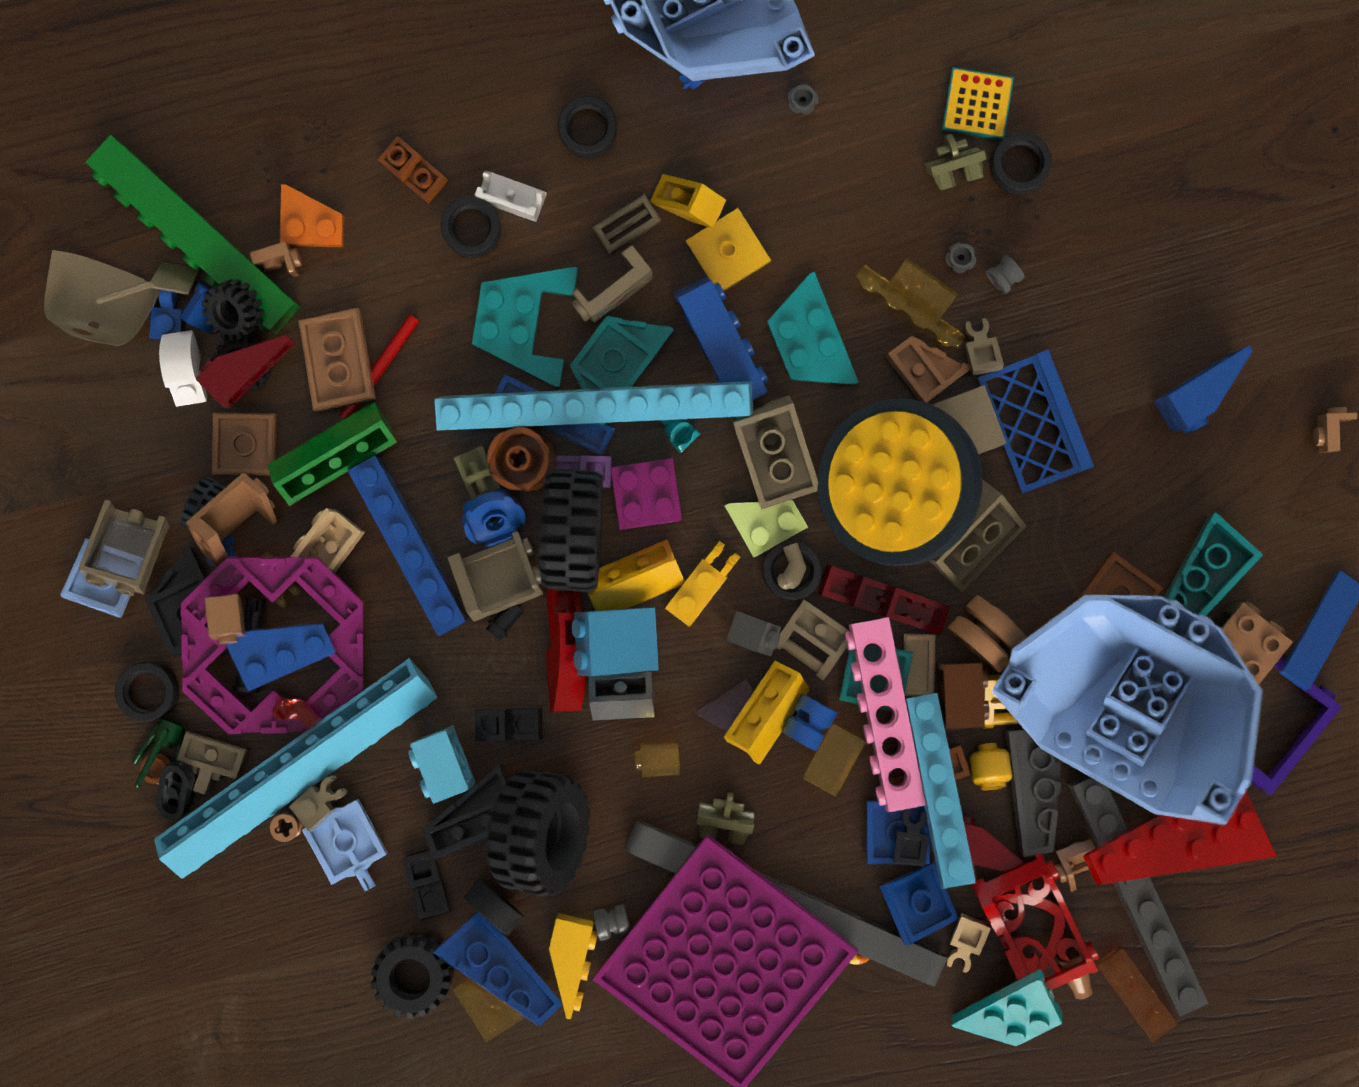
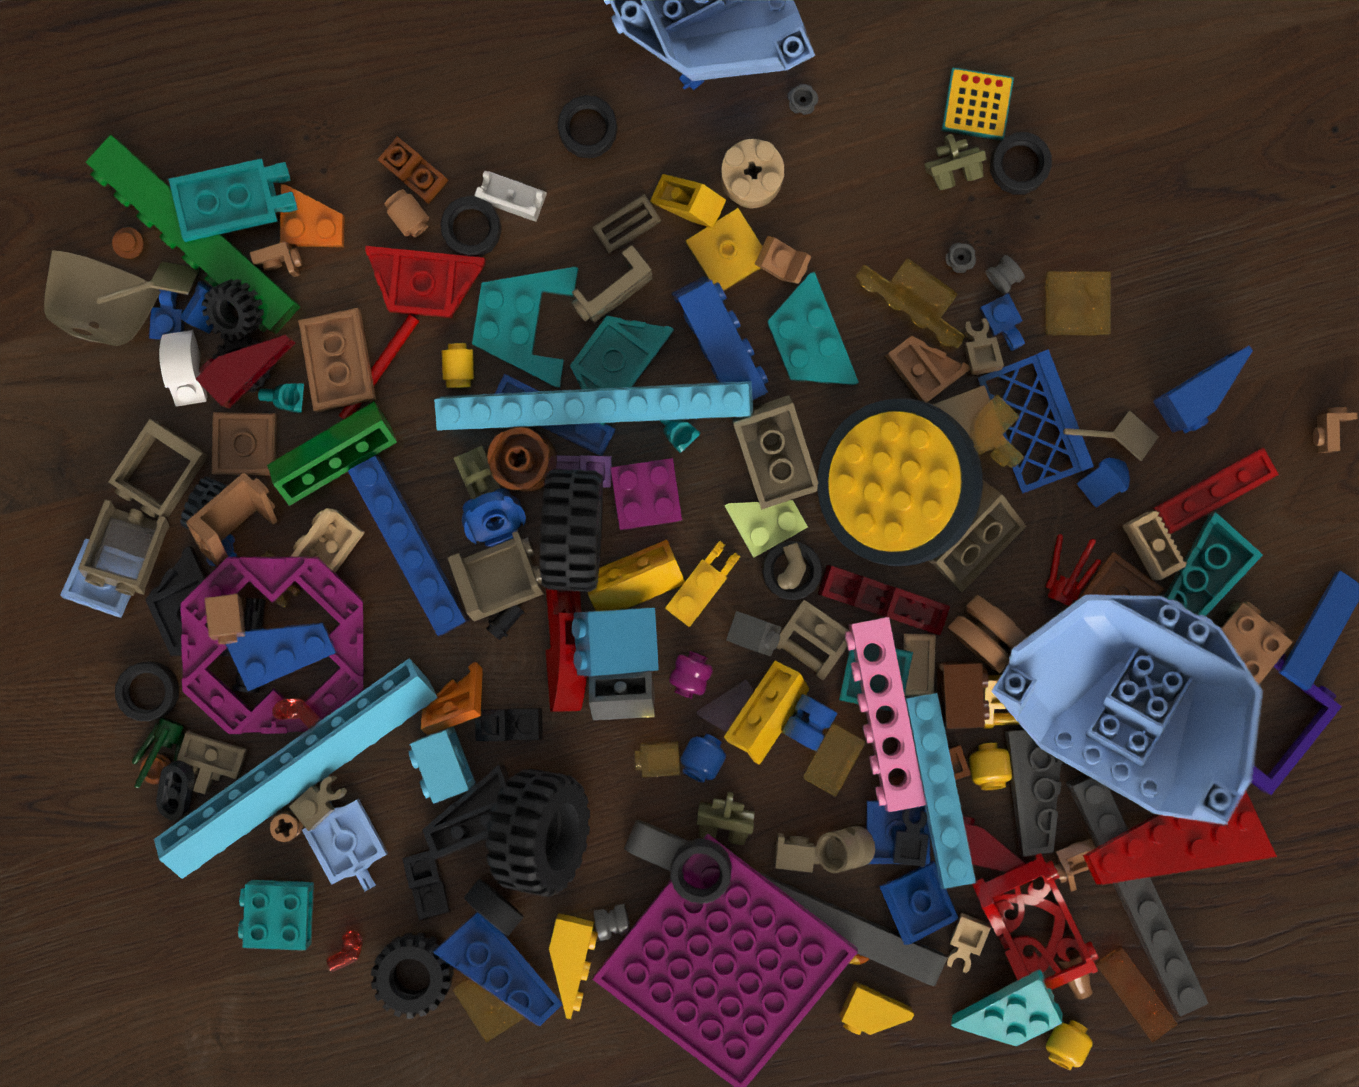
(126, 490): none -> dark tan window
(128, 243): none -> dark orange plate
(230, 198): none -> teal tile
(276, 914): none -> teal brick
(284, 396): none -> teal piece
(349, 953): none -> clear red arm
(407, 213): none -> medium nougat brick
(423, 280): none -> red wing
(455, 703): none -> orange wing
(457, 366): none -> yellow brick
(690, 674): none -> magenta piece
(694, 894): none -> black tyre
(702, 758): none -> blue head
(763, 159): none -> tan brick
(782, 260): none -> medium nougat bracket
(795, 854): none -> dark tan brick
(845, 849): none -> dark tan wheel
(872, 1011): none -> yellow slope
(988, 428): none -> clear yellow brick
(1002, 319): none -> blue plate
(1067, 589): none -> red plant
(1069, 1045): none -> yellow head
(1078, 303): none -> clear yellow plate
(1105, 481): none -> blue tile
(1130, 433): none -> dark tan piece
(1154, 545): none -> tan brick
(1216, 490): none -> red tile

